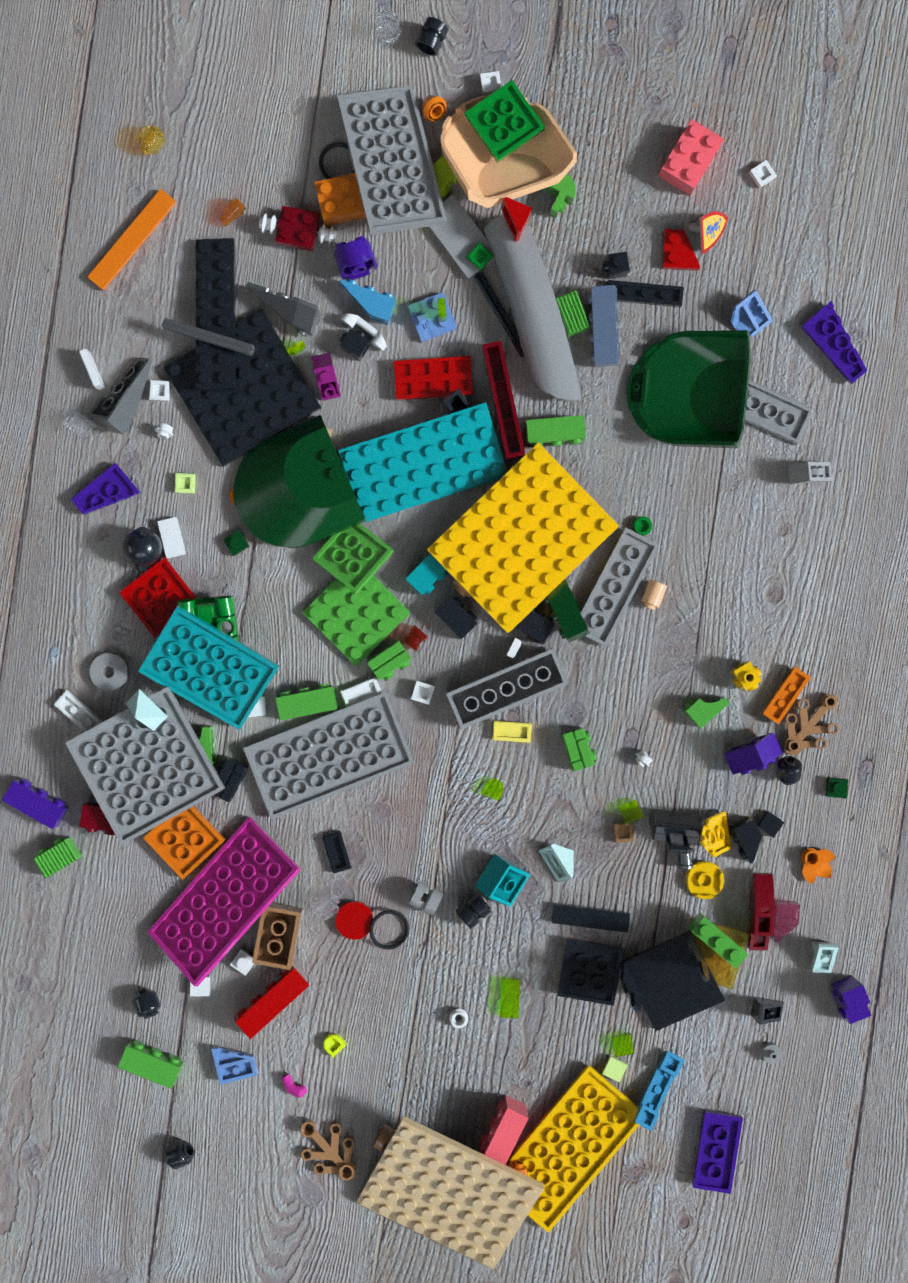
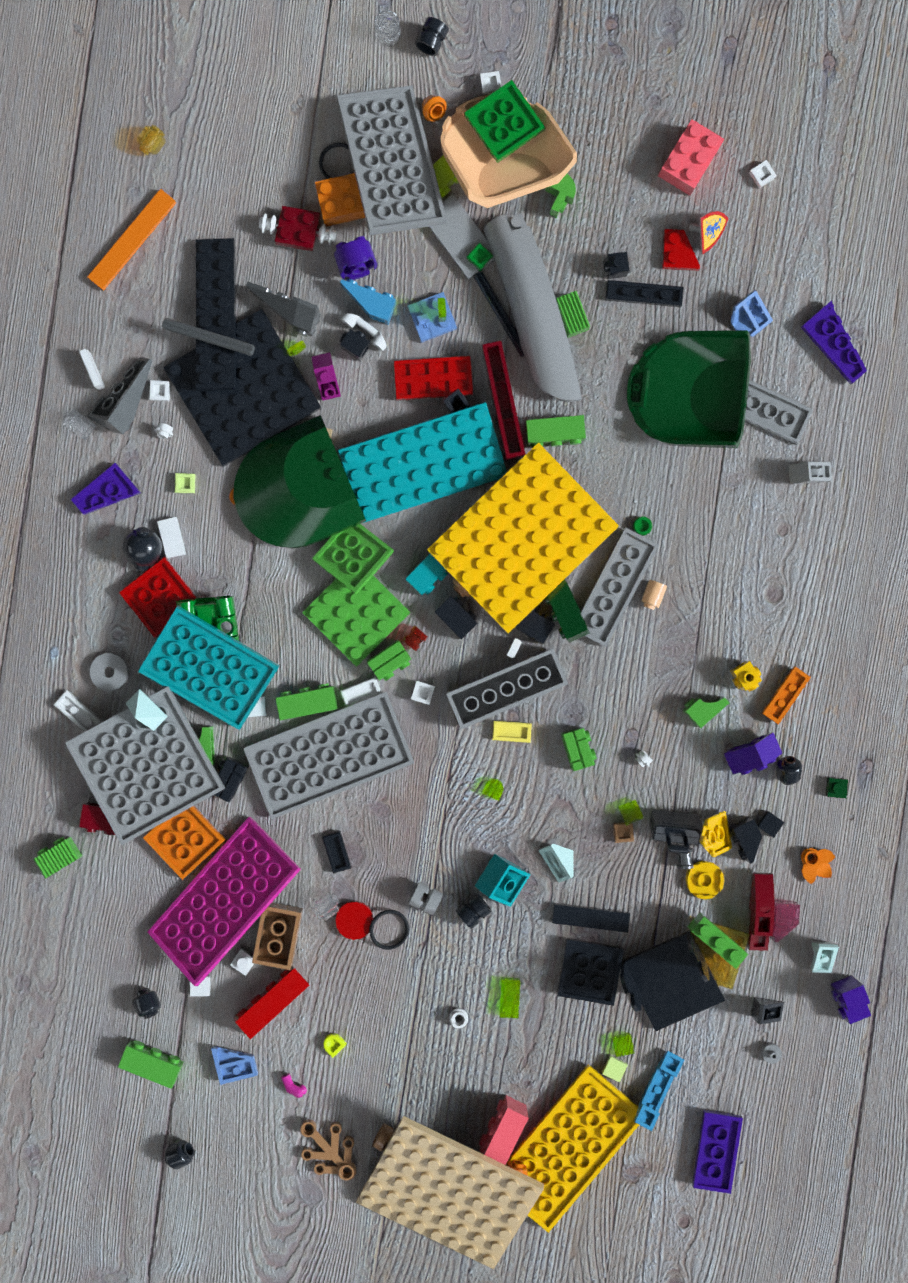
(35, 803): dark purple brick -> none
(233, 211): clear orange cone -> none
(236, 543): dark green plate -> none
(516, 216): red slope -> none
(605, 326): sand blue brick -> none
(808, 726): medium nougat plant -> none

